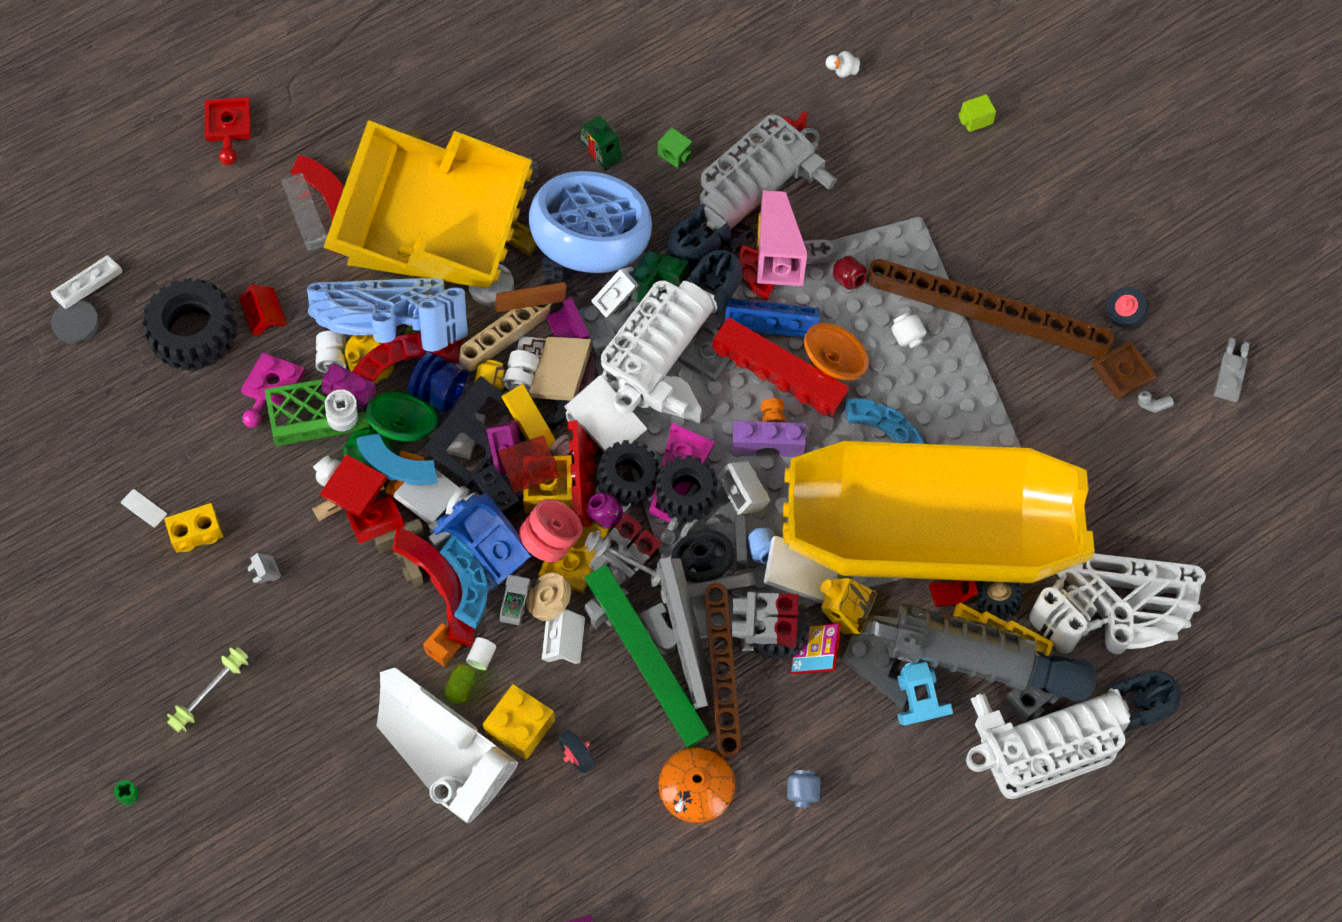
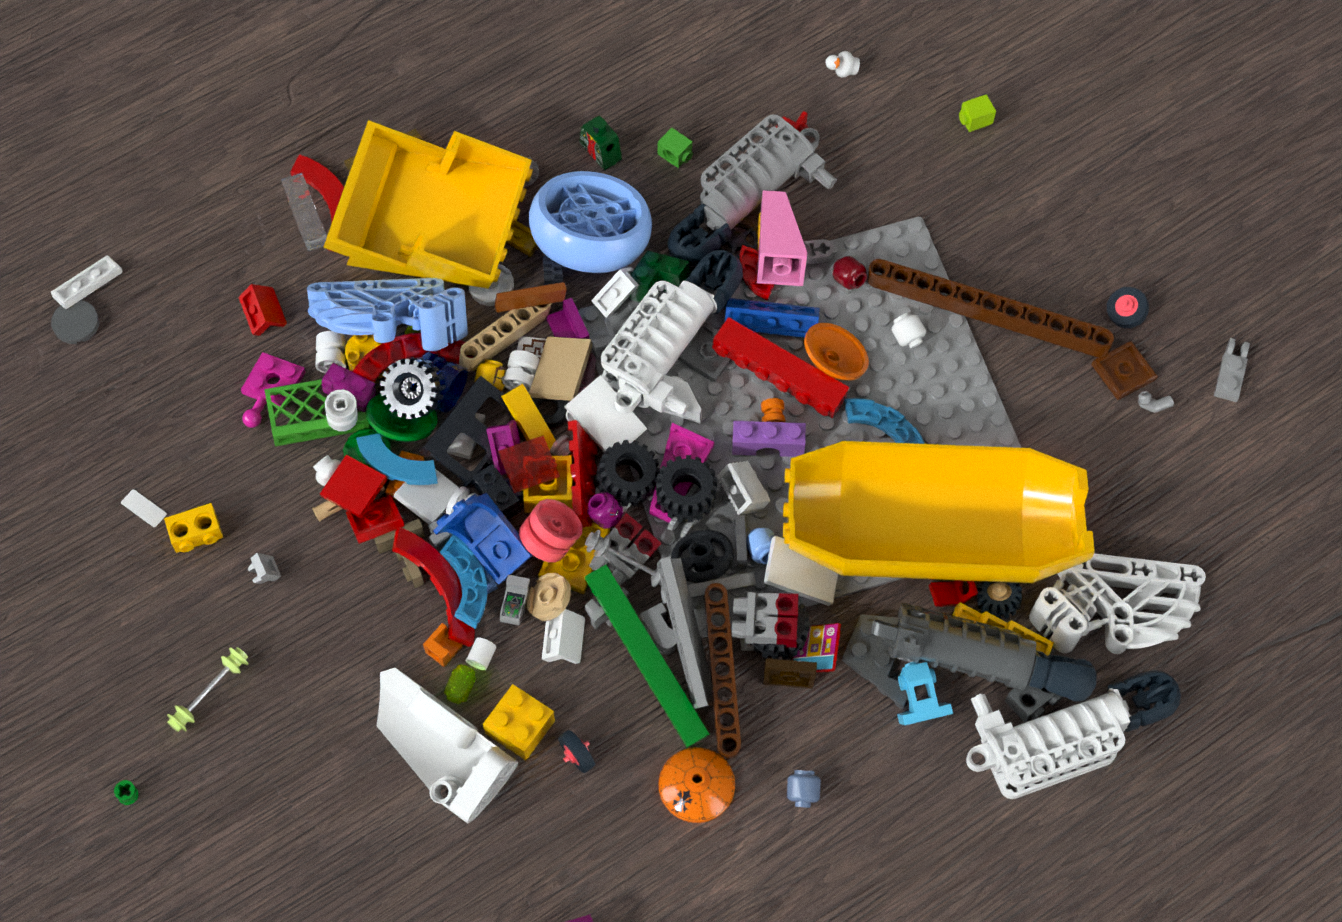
(180, 300): black tyre -> none
(236, 129): red plate -> none
(399, 382): none -> bush
(789, 673): none -> dark brown tile
(847, 603): yellow torso -> none

